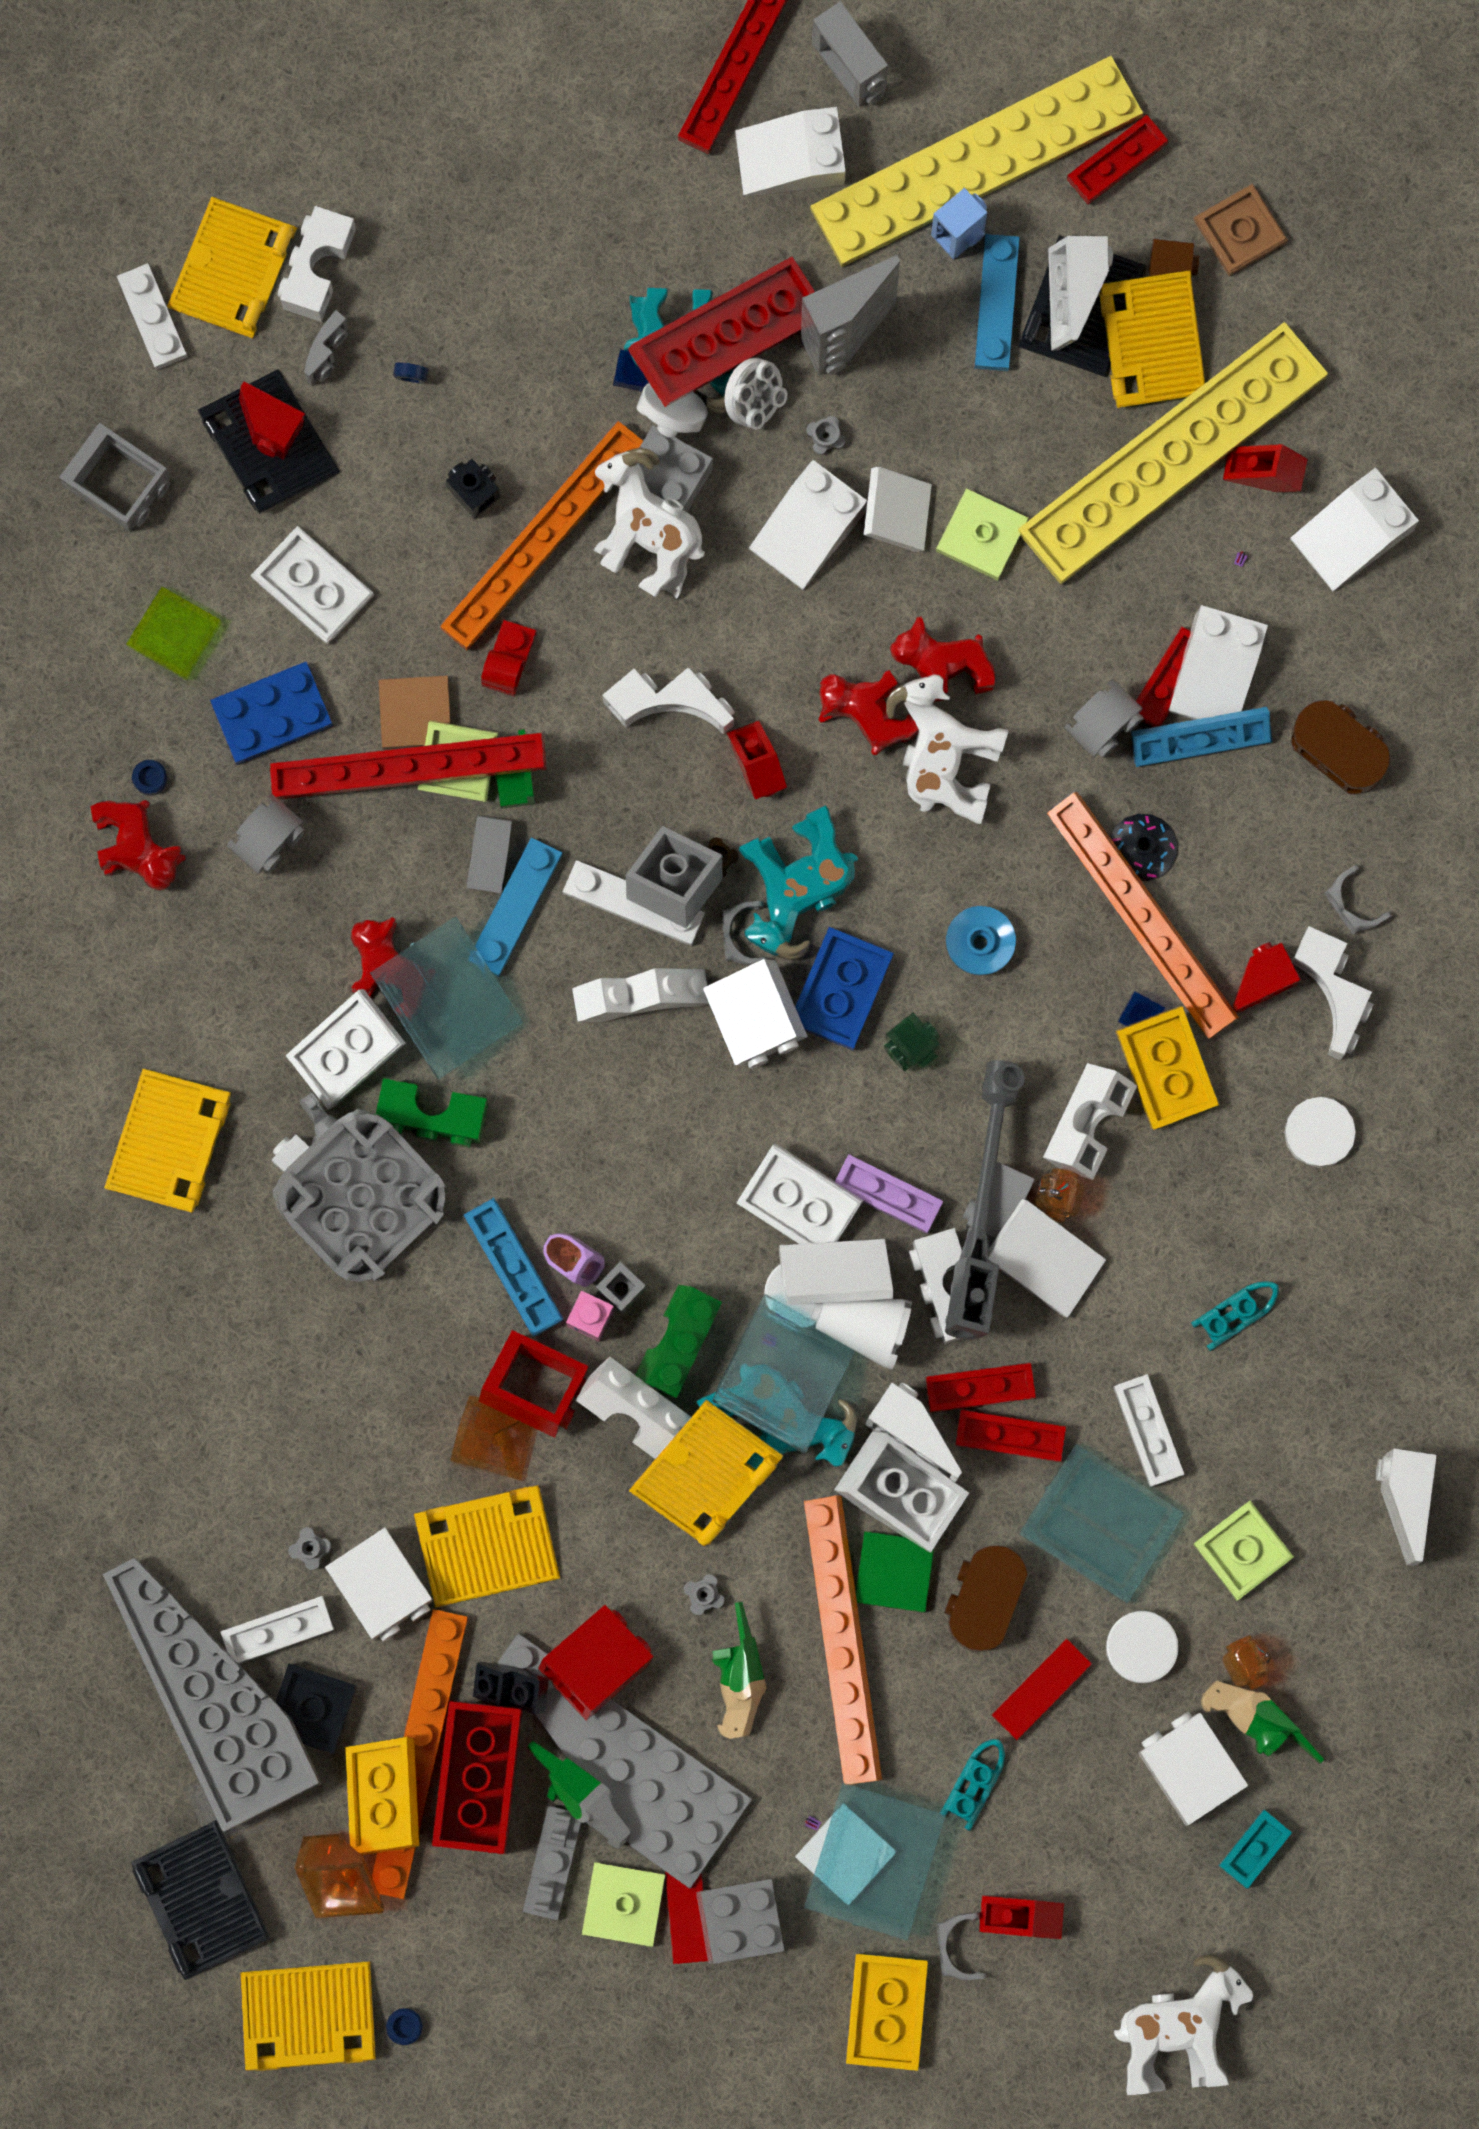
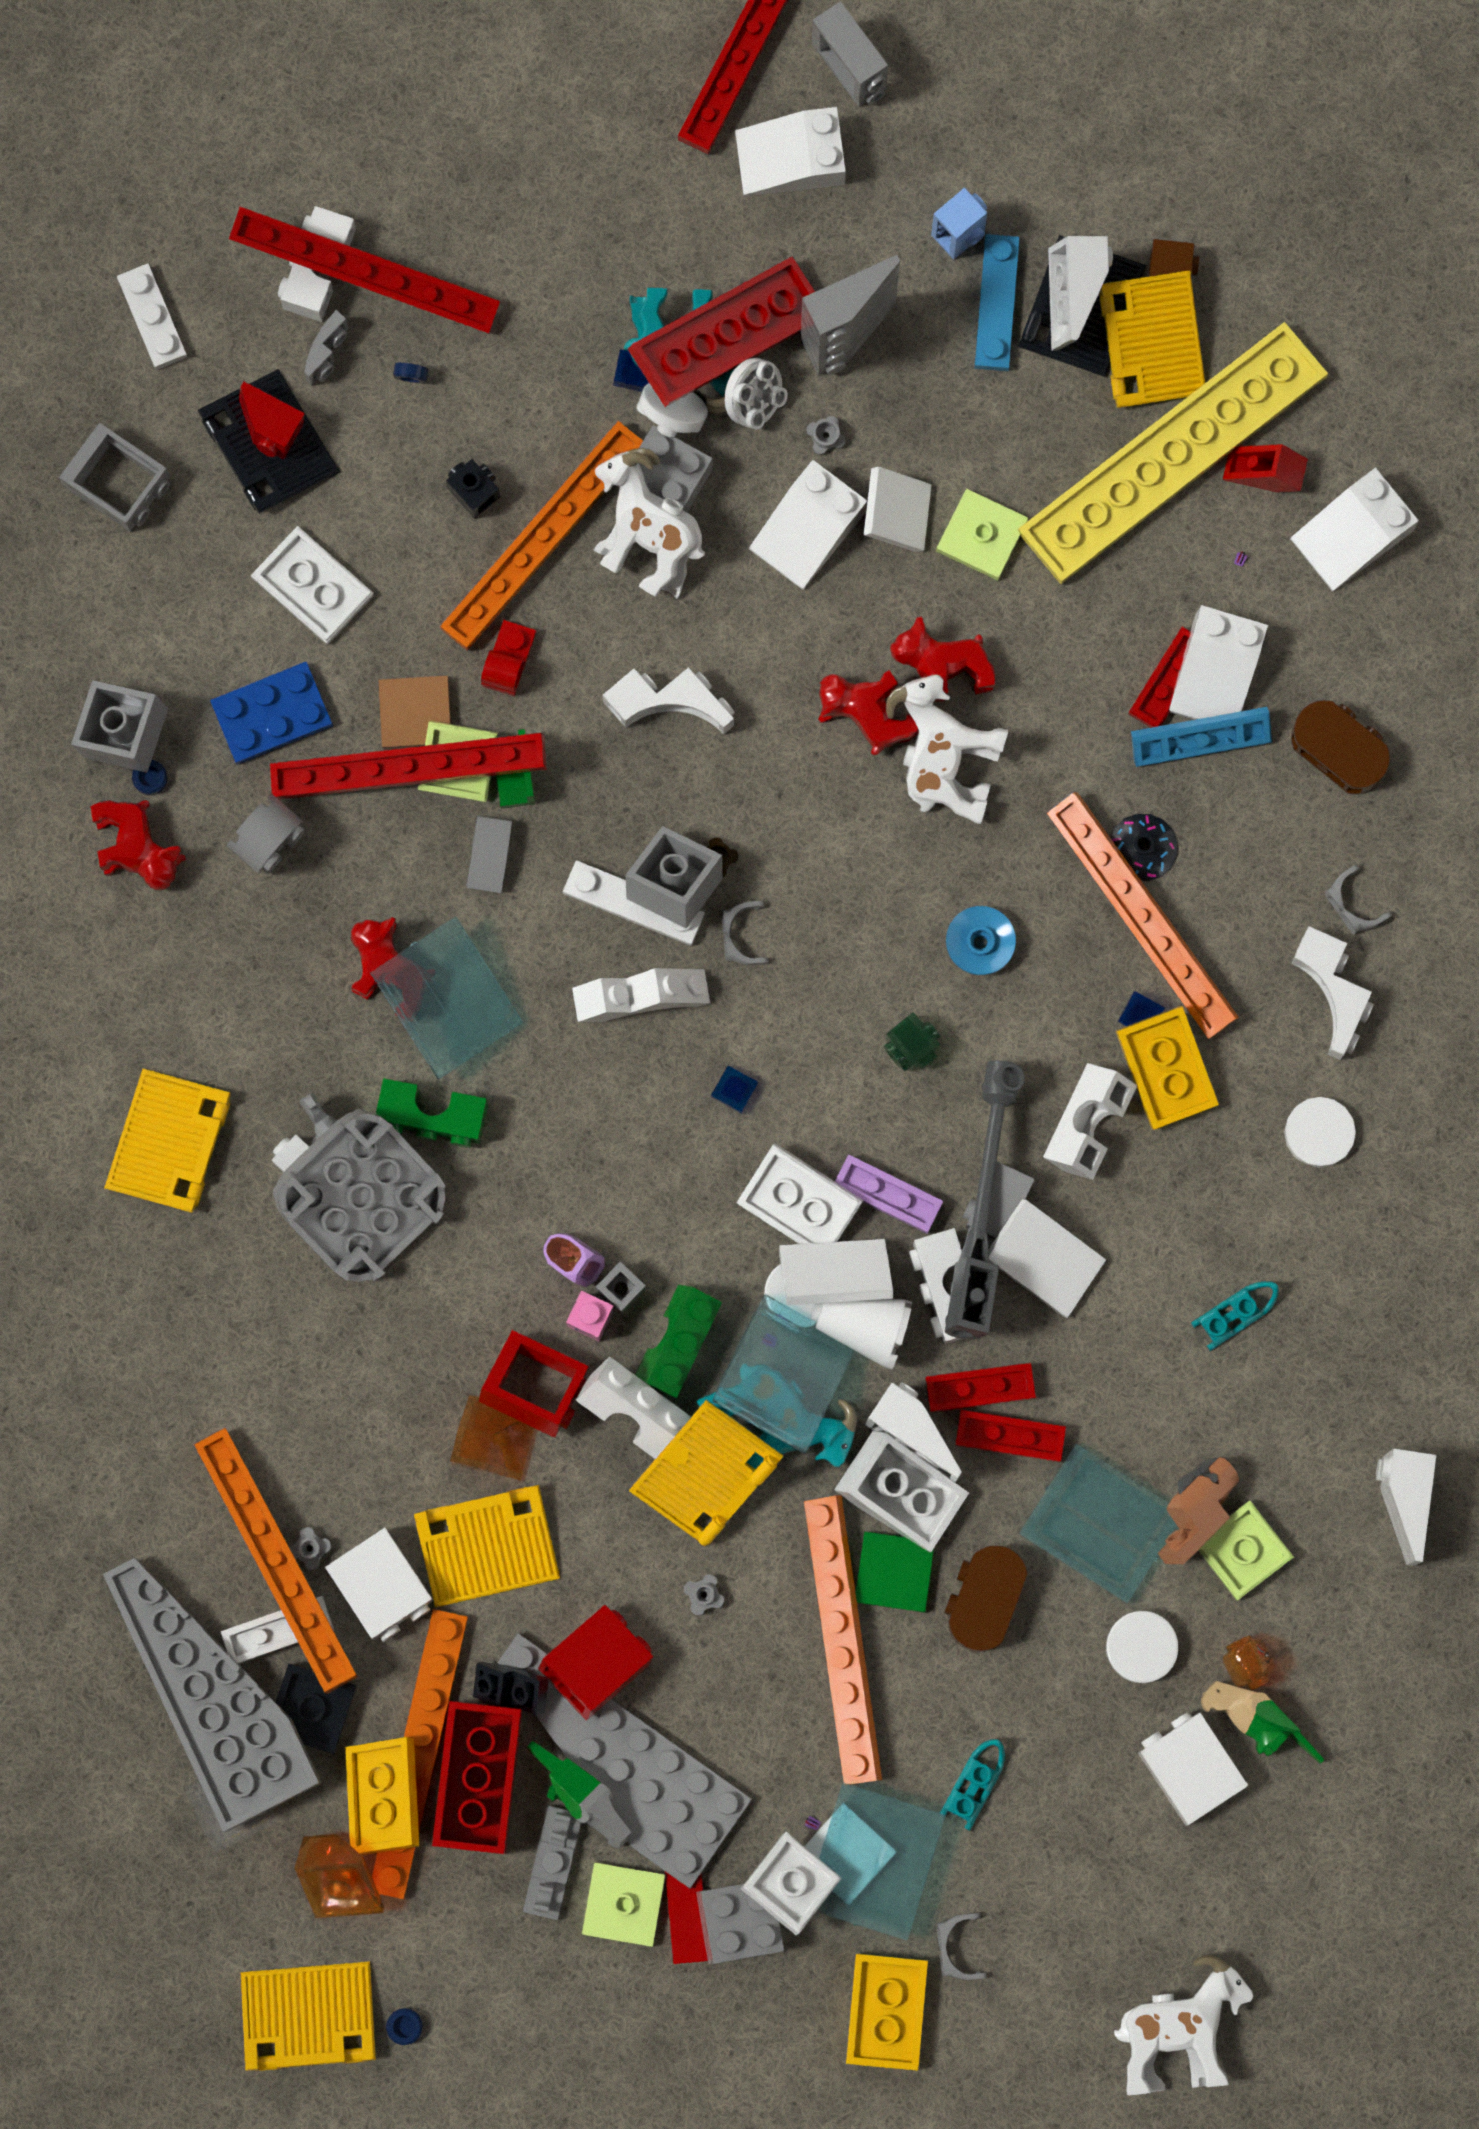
(119, 726): none -> light grey brick
(173, 633): clear neon green tile -> none
(201, 1899): black window -> none
(231, 267): yellow window -> none
(276, 1561): none -> orange plate
(345, 1049): white tile -> none
(364, 269): none -> red plate
(513, 1267): dark azure plate -> none
(517, 904): dark azure plate -> none
(734, 1089): none -> clear blue plate
(740, 1680): animal -> none
(756, 1013): white brick -> none
(757, 760): red slope -> none
(791, 1883): none -> white tile
(800, 886): teal animal -> none
(842, 987): blue plate -> none
(976, 159): light yellow plate -> none
(1021, 1917): red slope -> none
(1041, 1689): red tile -> none
(1060, 1194): clear orange head -> none
(1104, 720): light grey brick -> none
(1117, 159): red plate -> none
(1148, 1430): white plate -> none
(1198, 1508): none -> nougat plate
(1240, 230): medium nougat tile -> none
(1255, 1849): teal plate -> none
(1265, 976): red slope -> none

